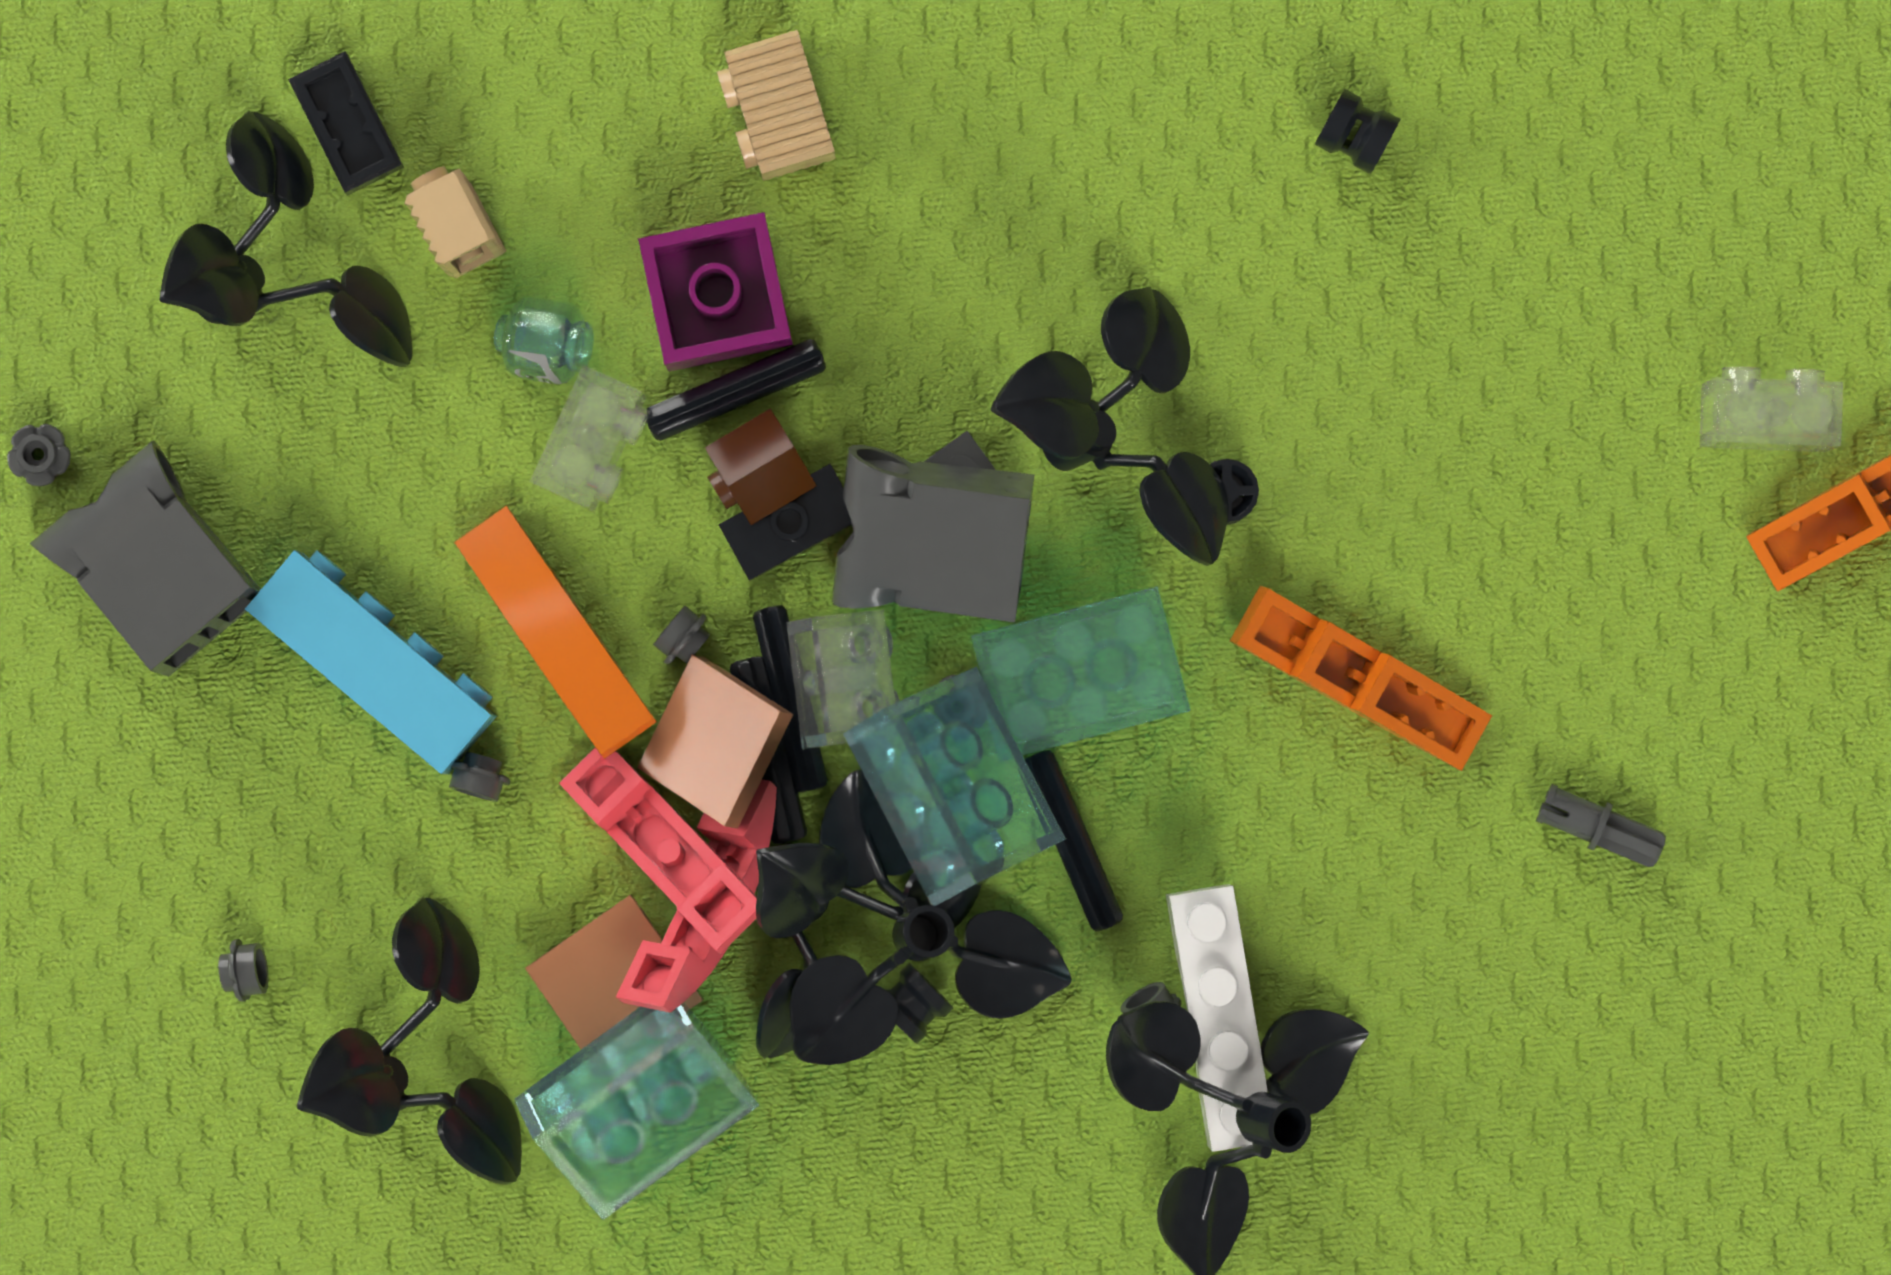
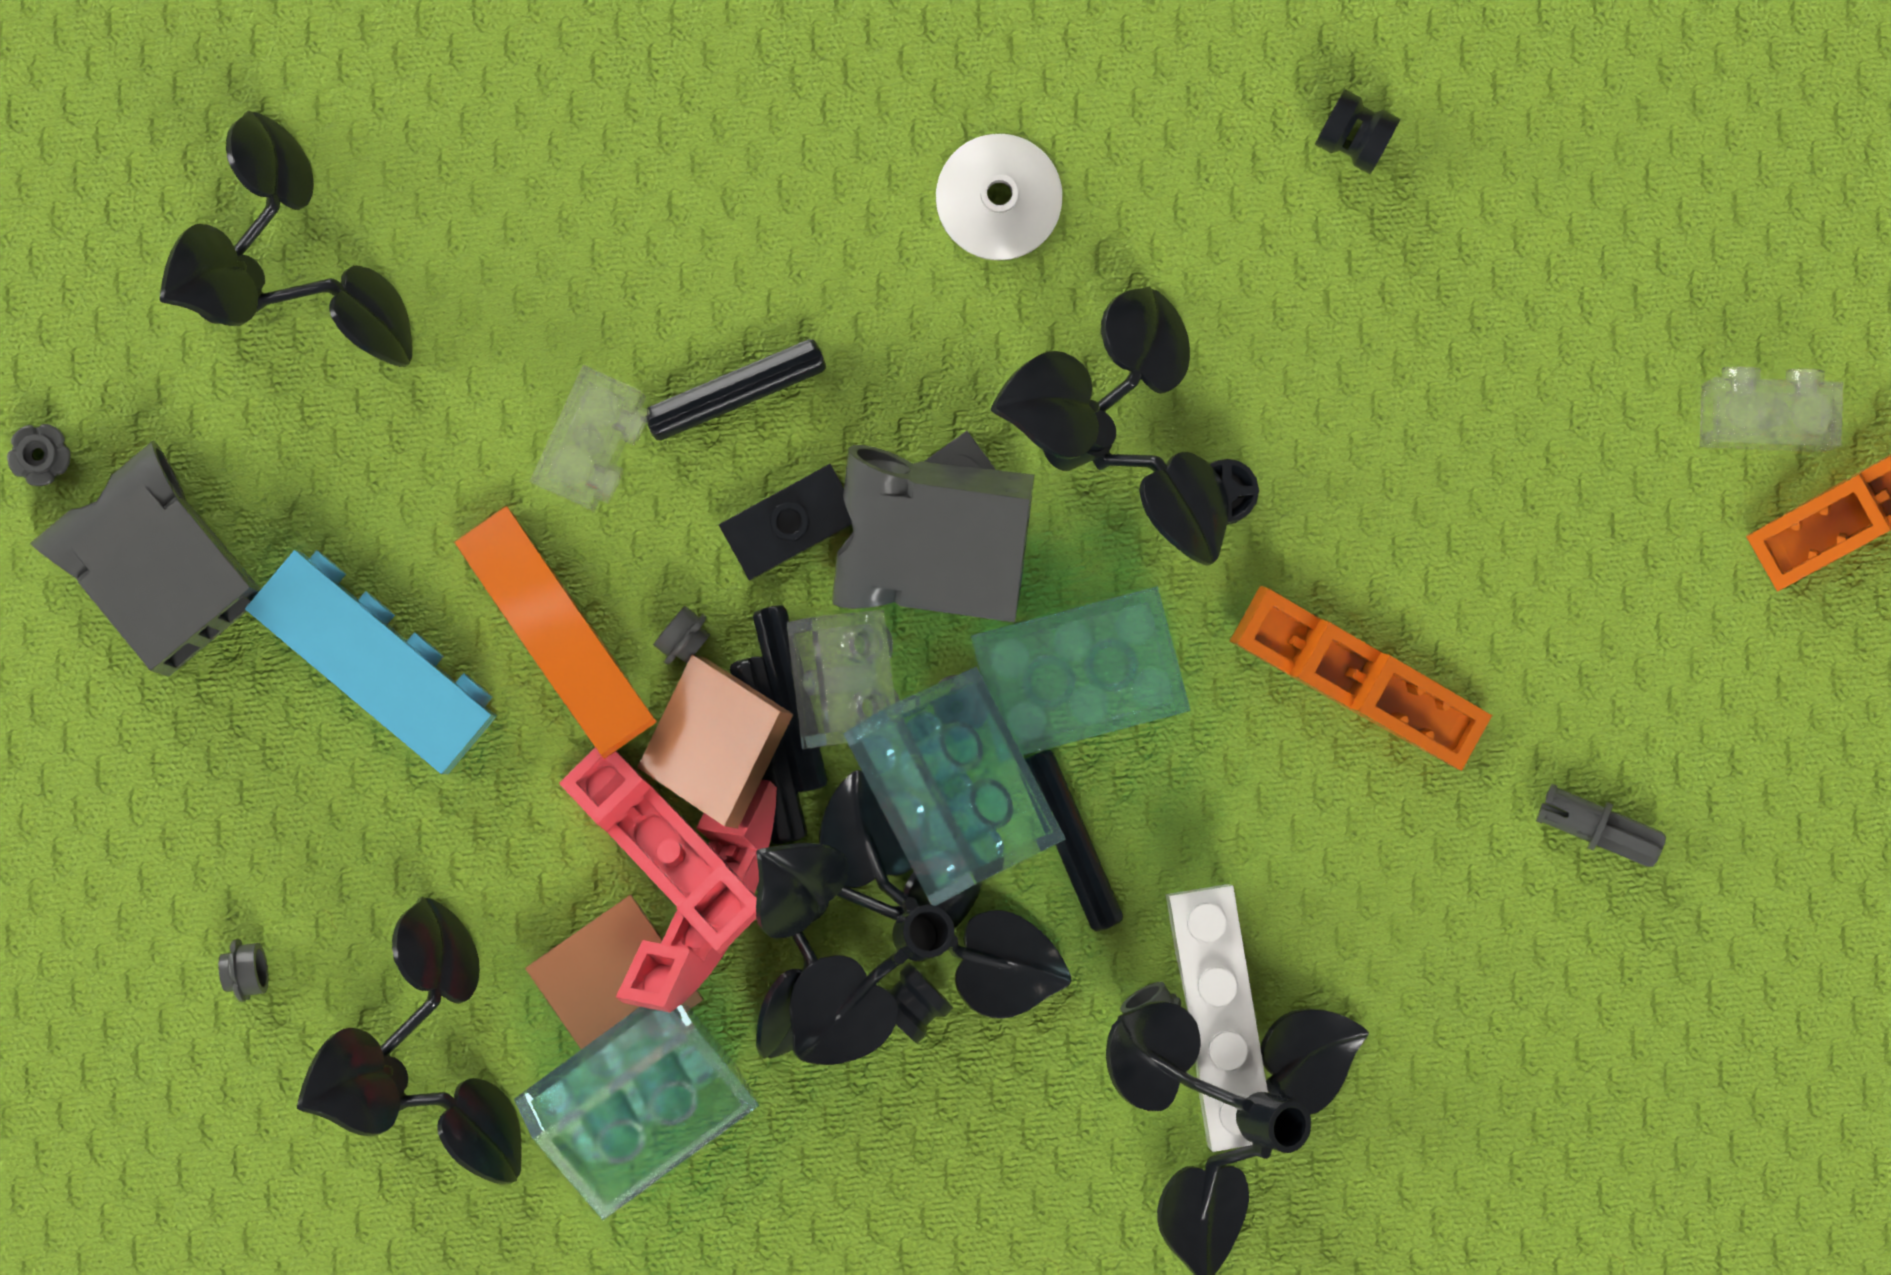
(346, 123): black plate -> none
(453, 221): tan brick -> none
(478, 777): dark grey plate -> none
(544, 340): clear light blue head -> none
(715, 292): magenta brick -> none
(758, 468): reddish brown brick -> none
(778, 106): tan brick -> none
(994, 229): none -> white dish

